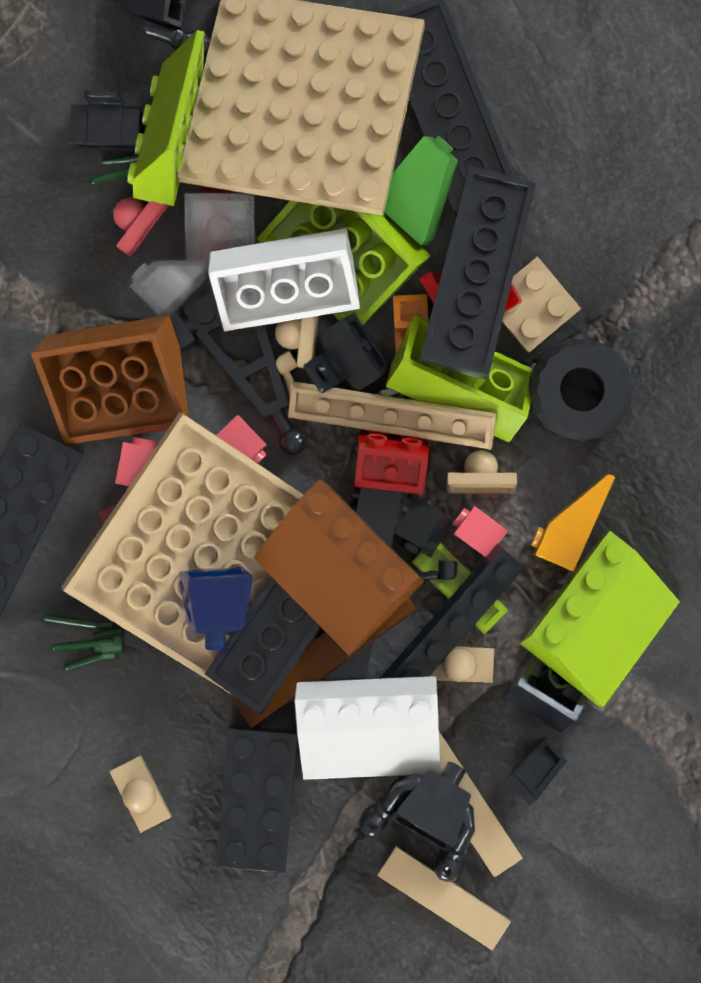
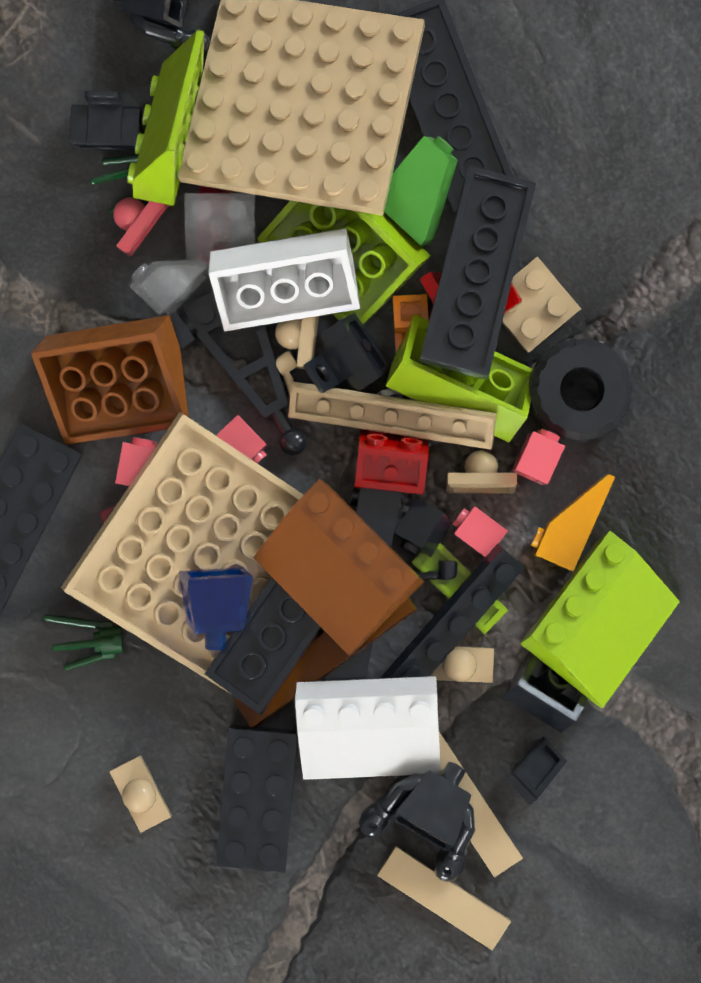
(538, 456): none -> coral brick

